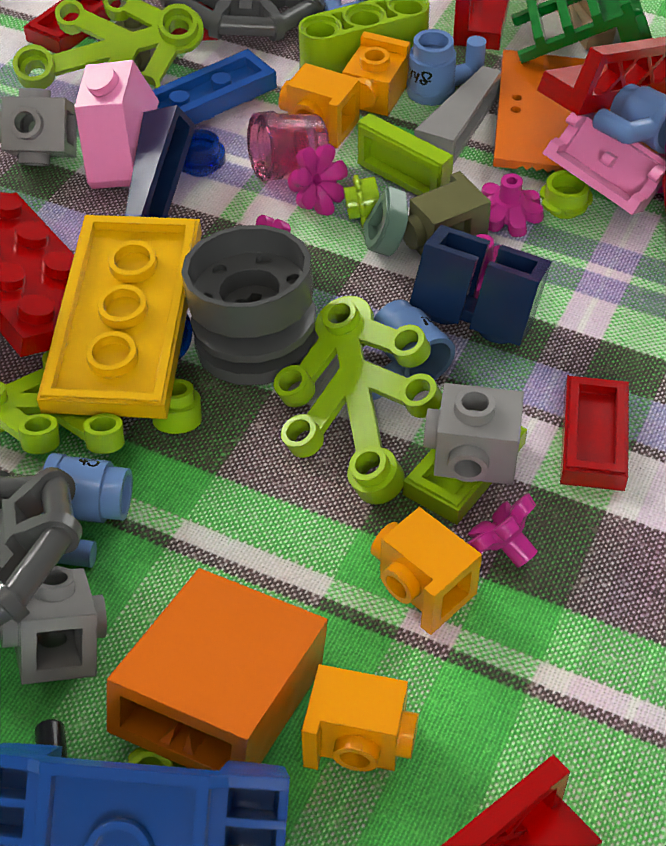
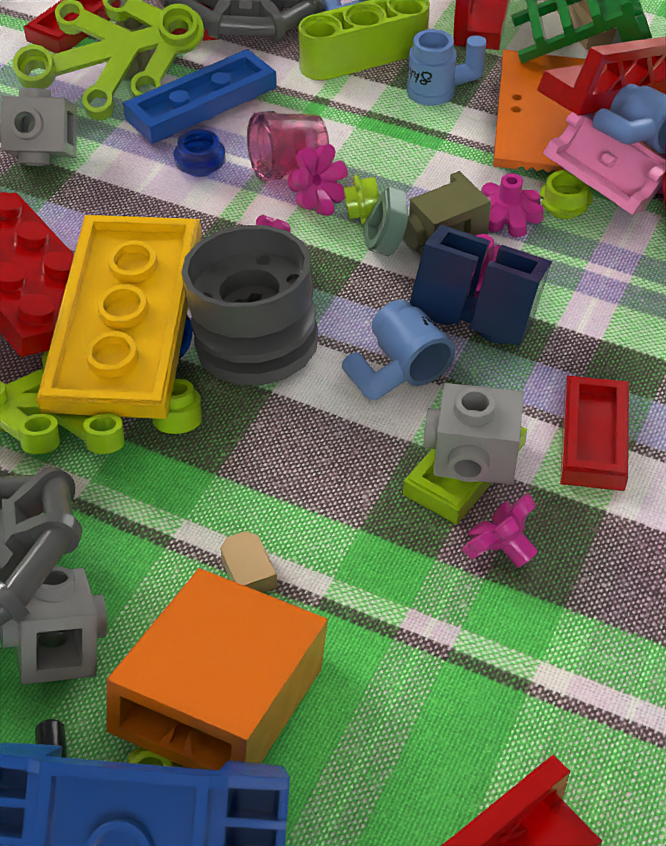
(99, 495): medium blue piece -> none
(110, 120): bright pink slope -> none
(159, 161): dark blue piece -> none
(248, 562): none -> tan piece
(327, 94): light orange brick -> none
(344, 330): lime plant -> none
(357, 721): light orange brick -> none
(382, 71): light orange brick -> none
(402, 156): lime tile -> none
(427, 567): light orange brick -> none
(462, 113): light grey piece -> none

